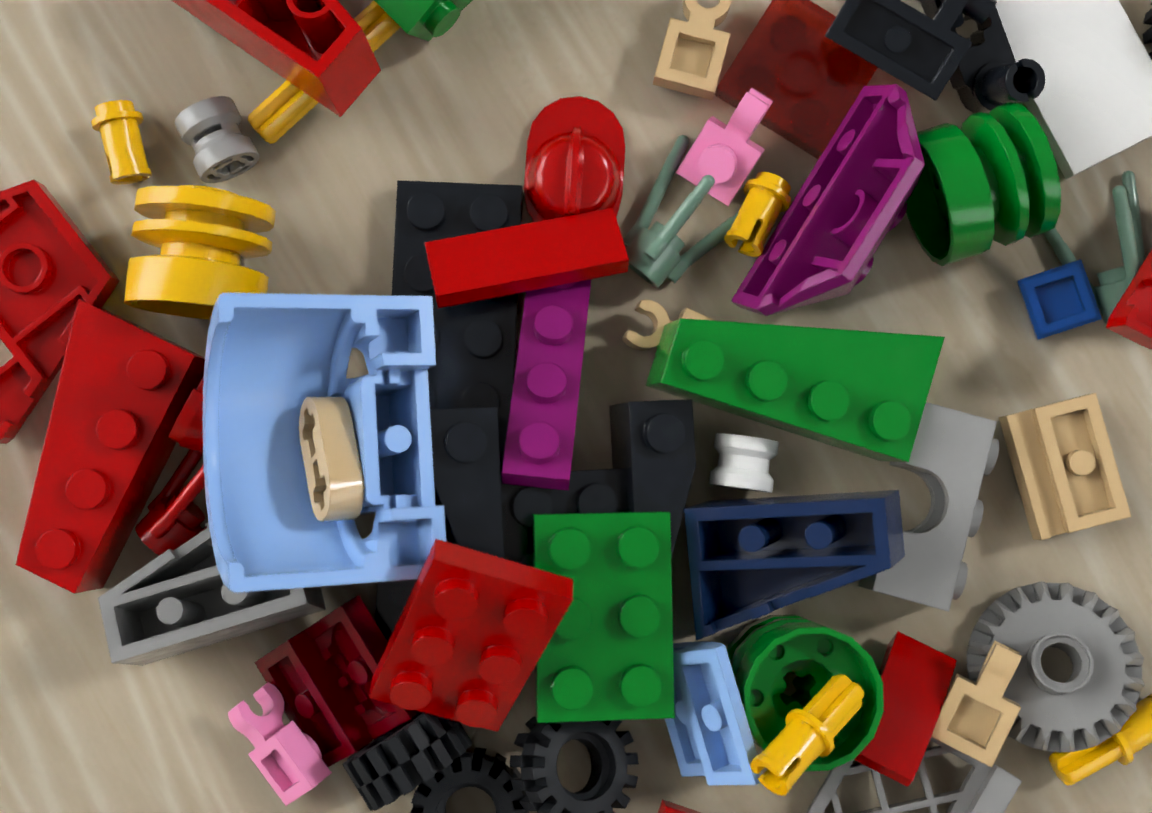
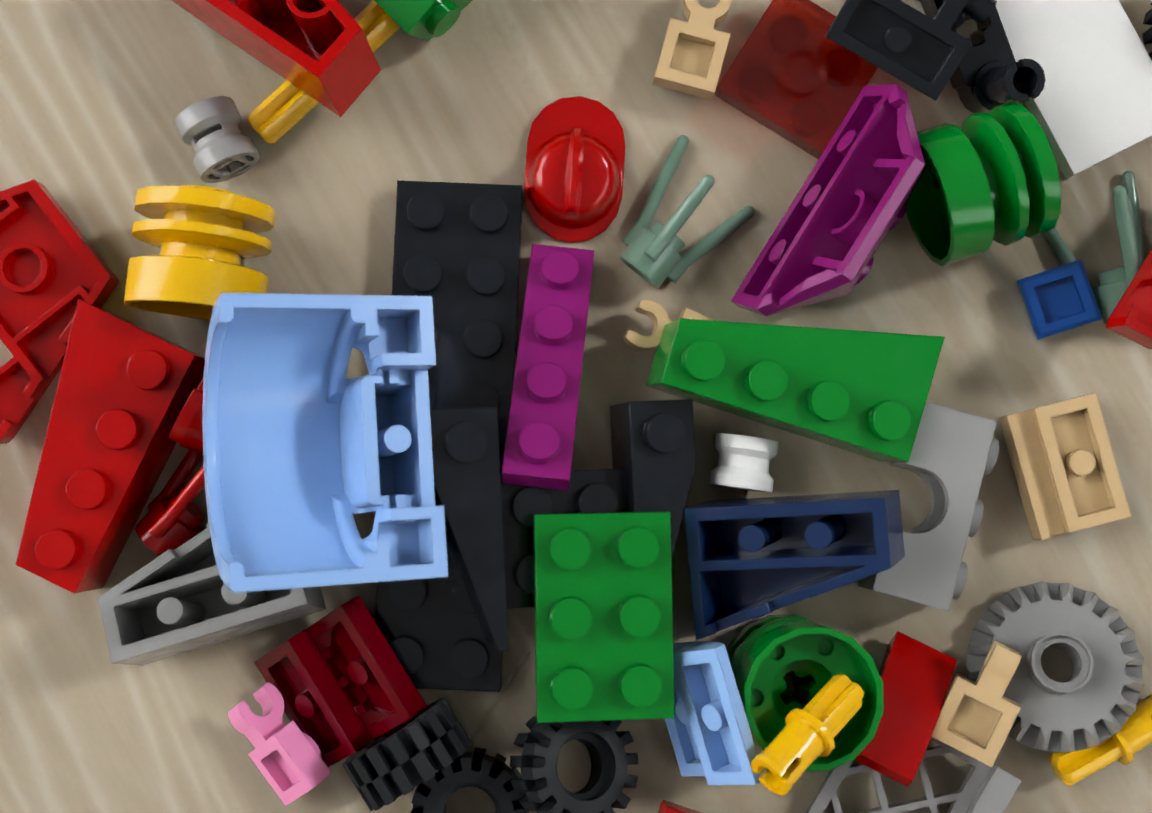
(122, 141): yellow pin -> none
(331, 459): tan beam -> none
(470, 636): red plate -> none
(526, 257): red tile -> none
(727, 149): bright pink plate -> none
(764, 200): yellow pin -> none

